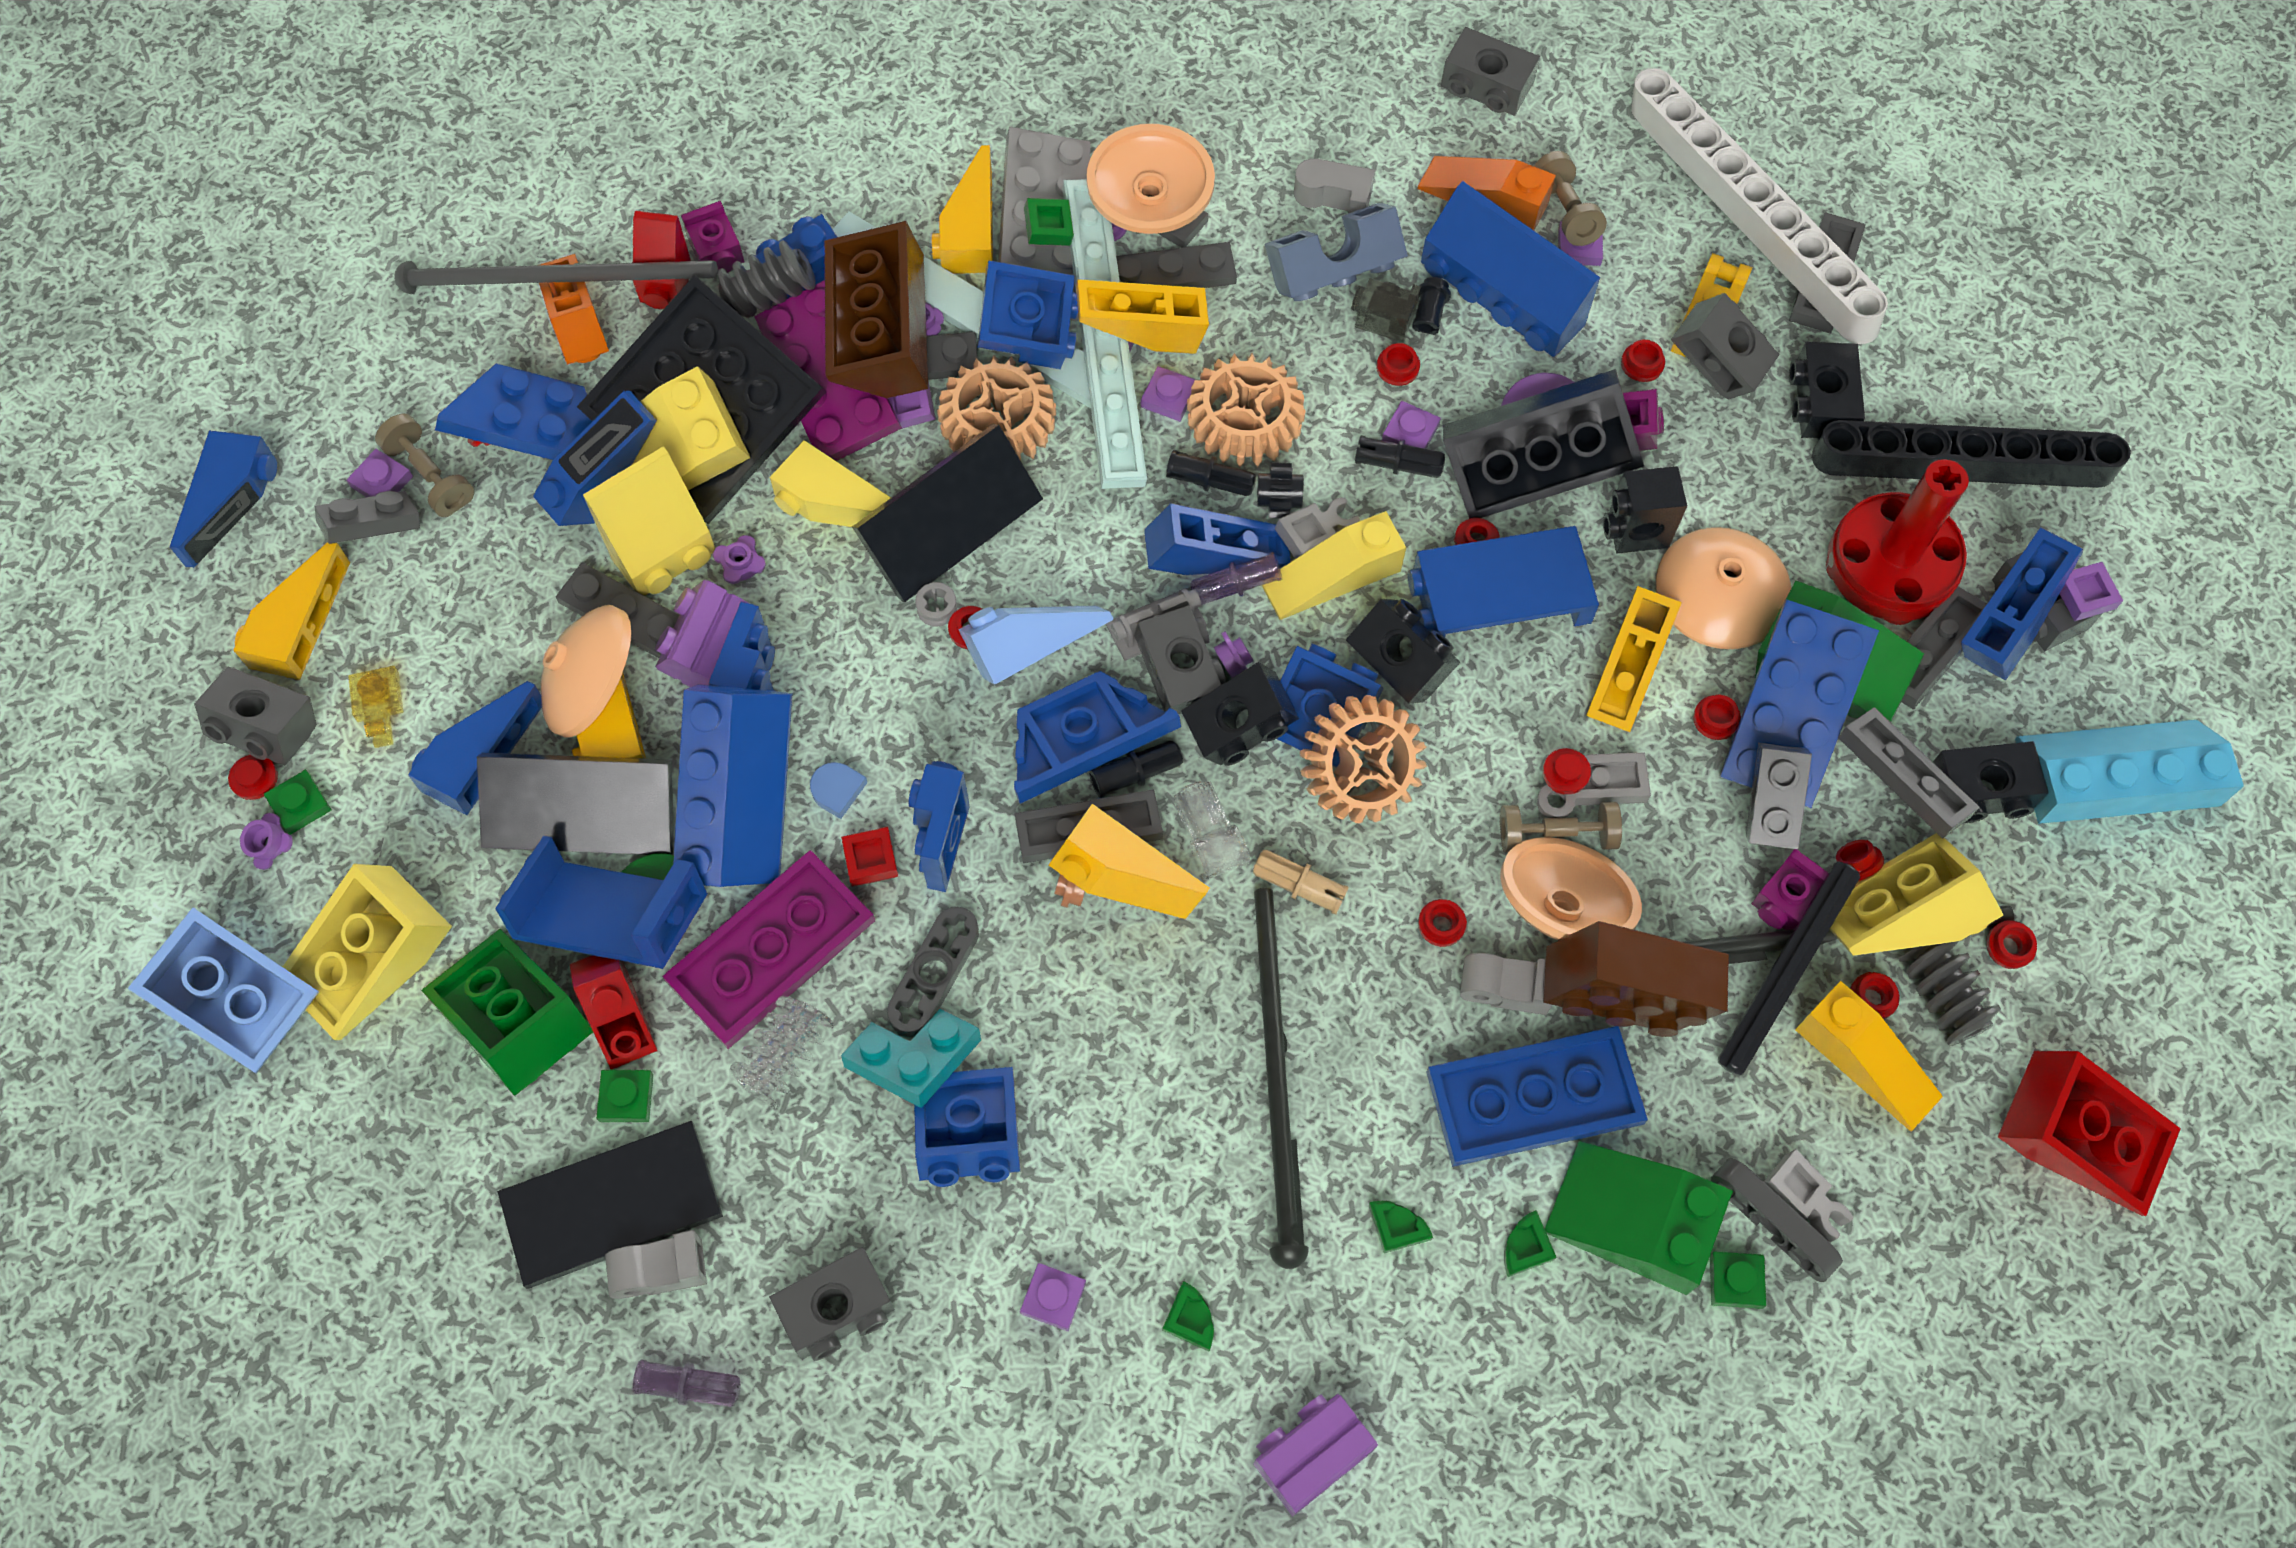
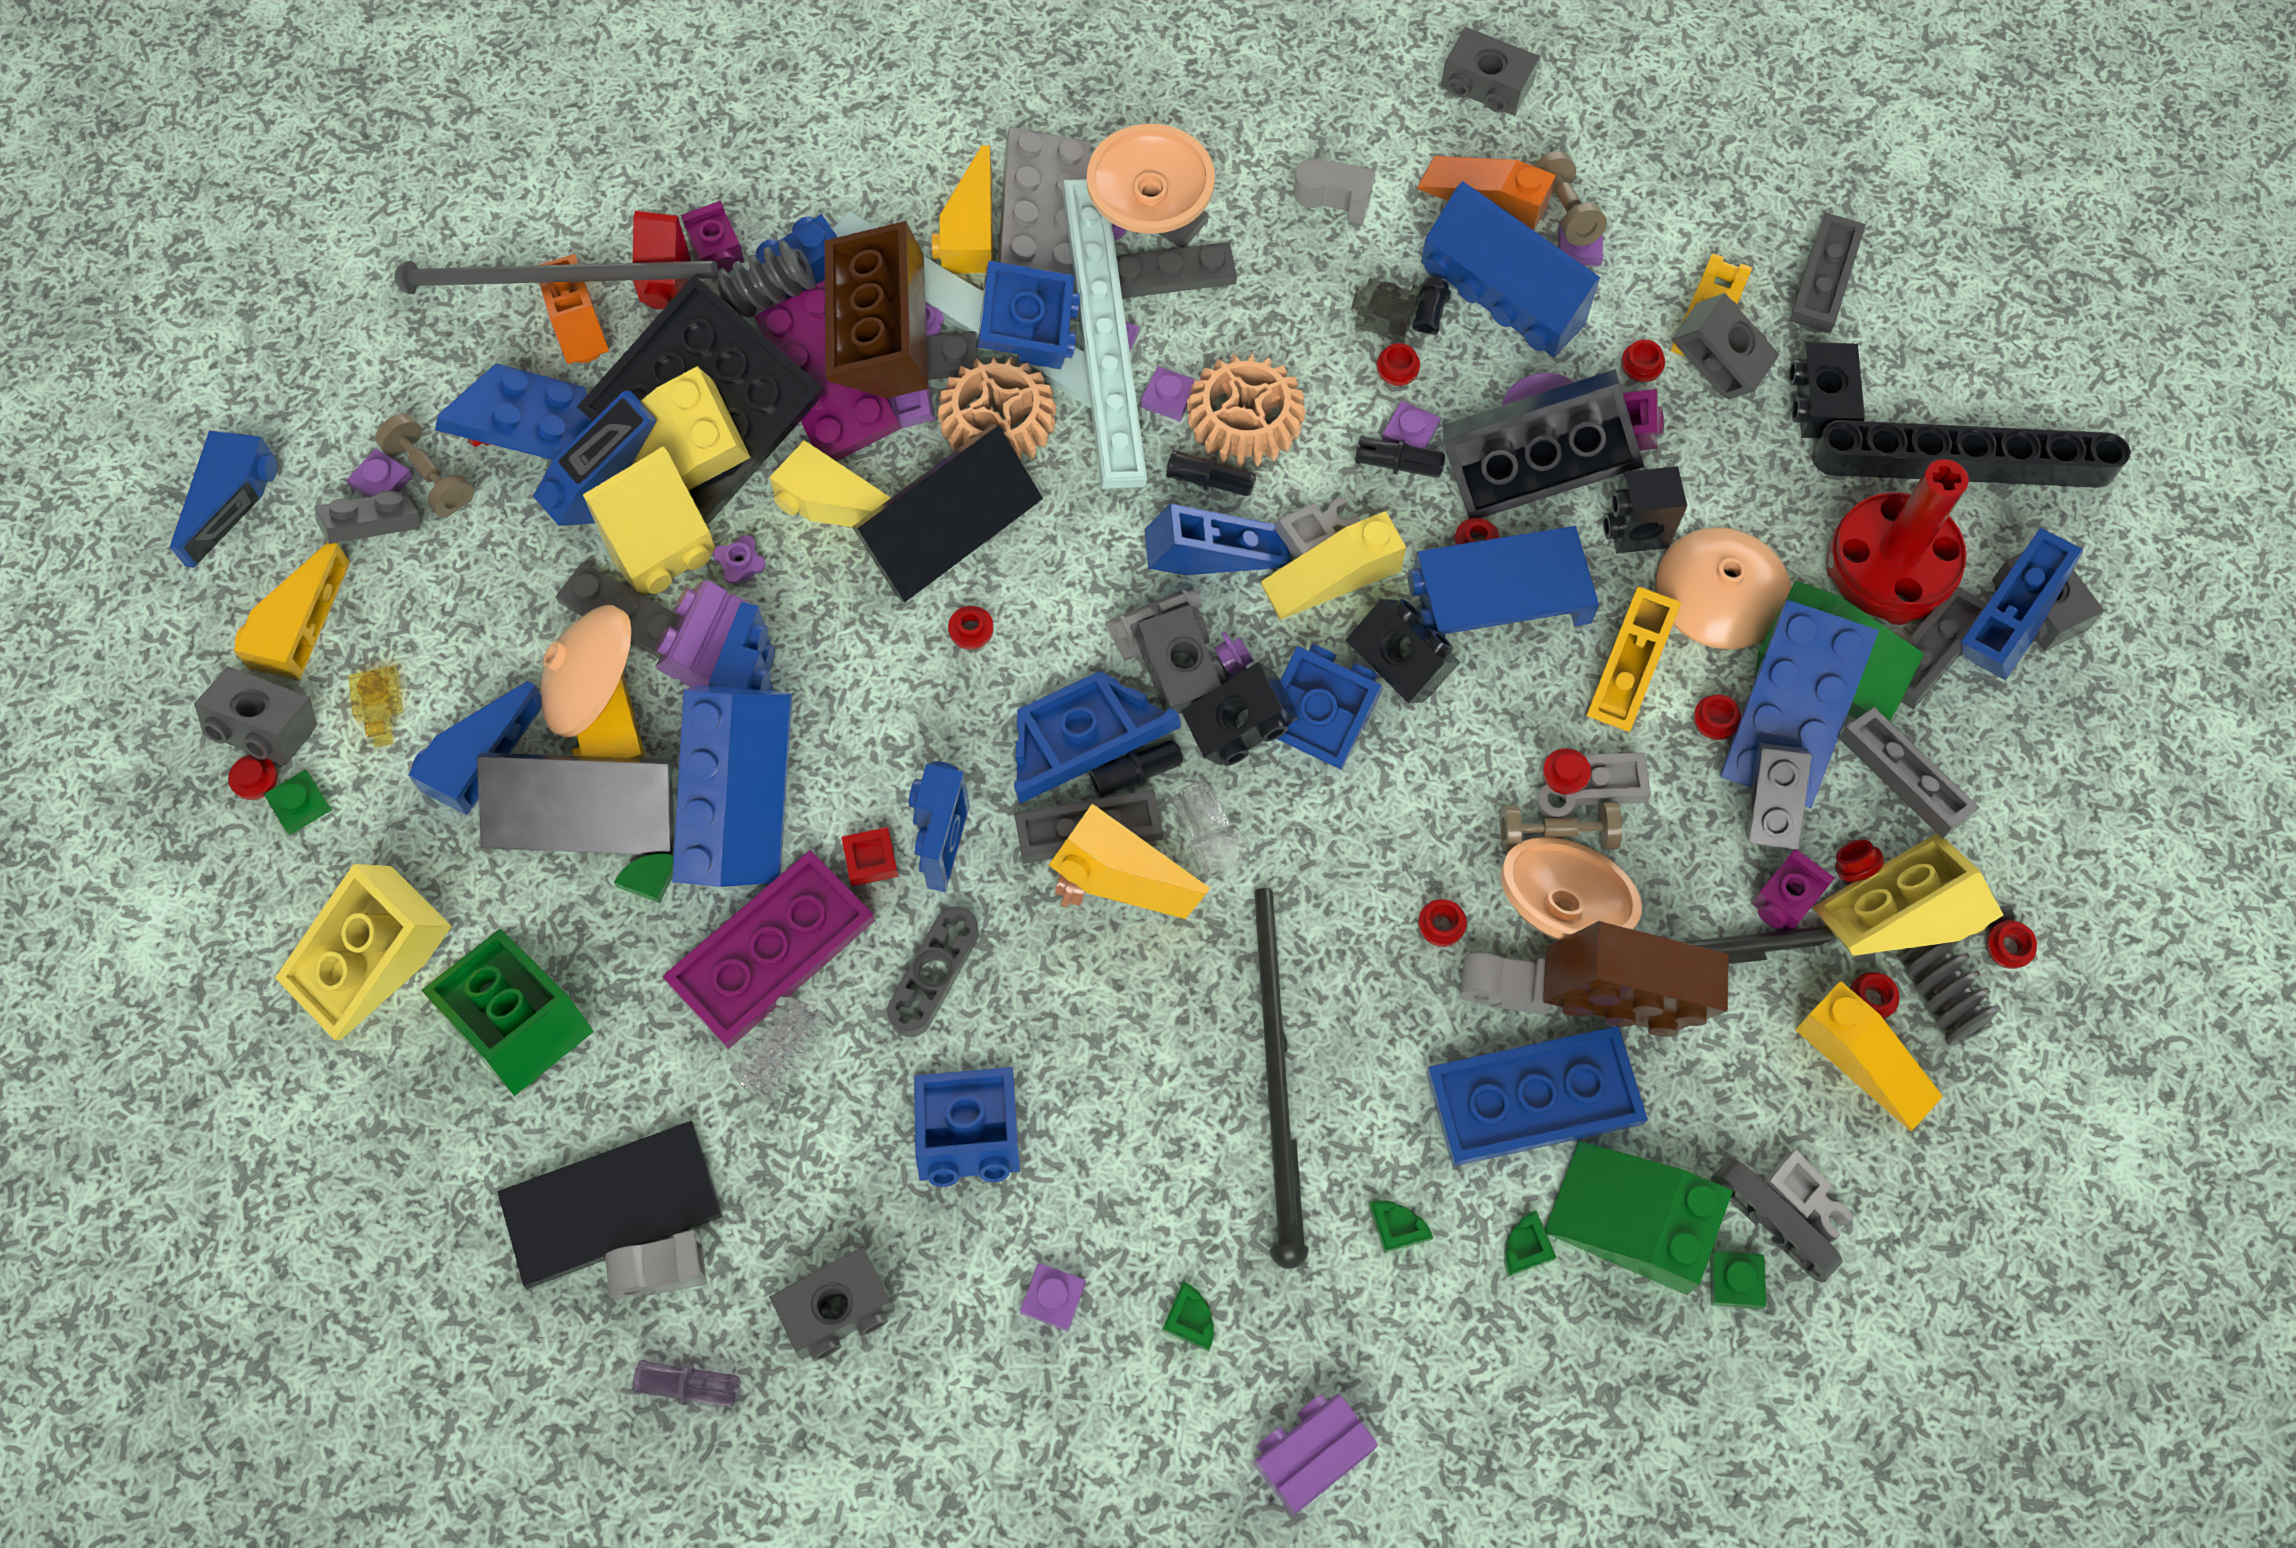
(223, 990): light blue slope -> none
(254, 837): medium lavender plate -> none
(600, 908): blue panel -> none
(612, 1009): red slope -> none
(624, 1096): green plate -> none
(836, 787): medium blue tile -> none
(916, 1066): teal plate -> none
(933, 591): light grey bush -> none
(1015, 638): light blue slope -> none
(1048, 221): green plate -> none
(1146, 314): yellow slope -> none
(1237, 578): clear purple axle -> none
(1280, 490): black gear -> none
(1300, 880): tan axle -> none
(1370, 243): sand blue arch -> none
(1376, 747): light nougat gear -> none
(1759, 207): white beam -> none
(1788, 968): black axle -> none
(2010, 769): black brick -> none
(2089, 1129): red slope -> none
(2090, 592): medium lavender plate -> none
(2134, 770): medium azure slope -> none

